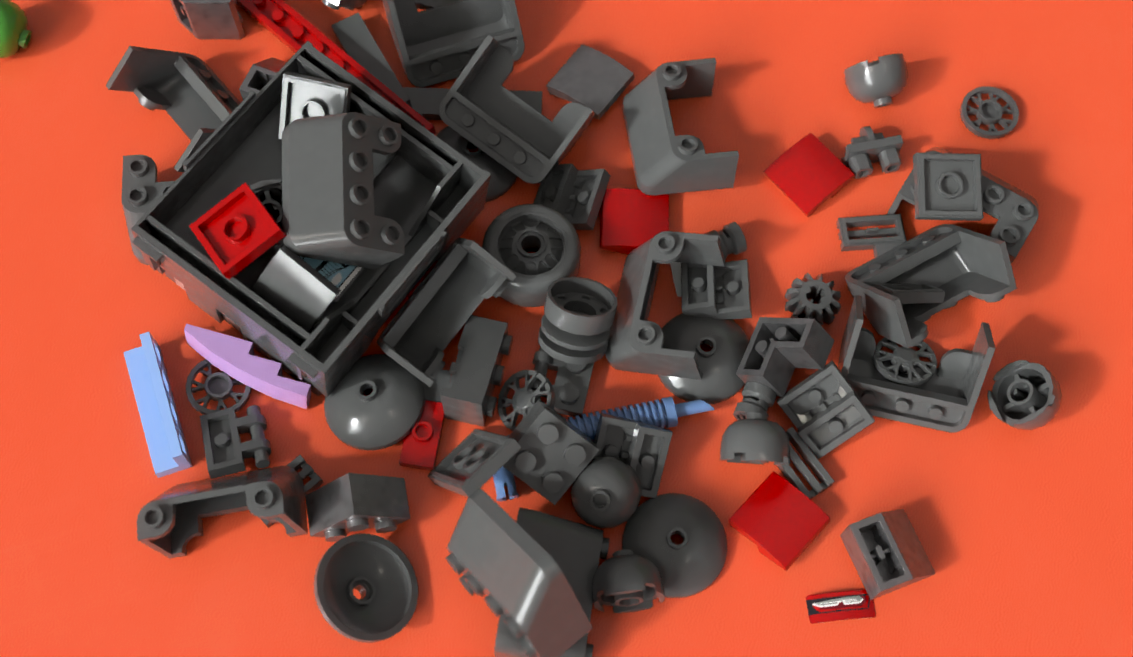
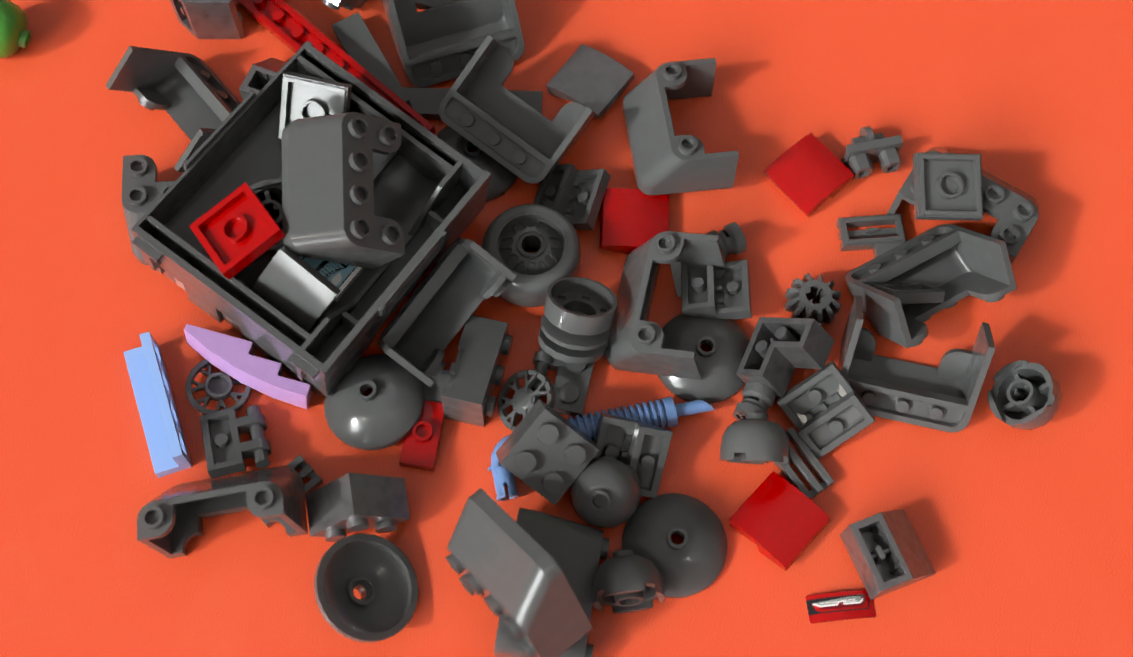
(474, 462): dark grey tile -> none
(877, 80): dark grey cylinder -> none
(905, 361): dark grey wheel -> none
(989, 112): dark grey wheel -> none

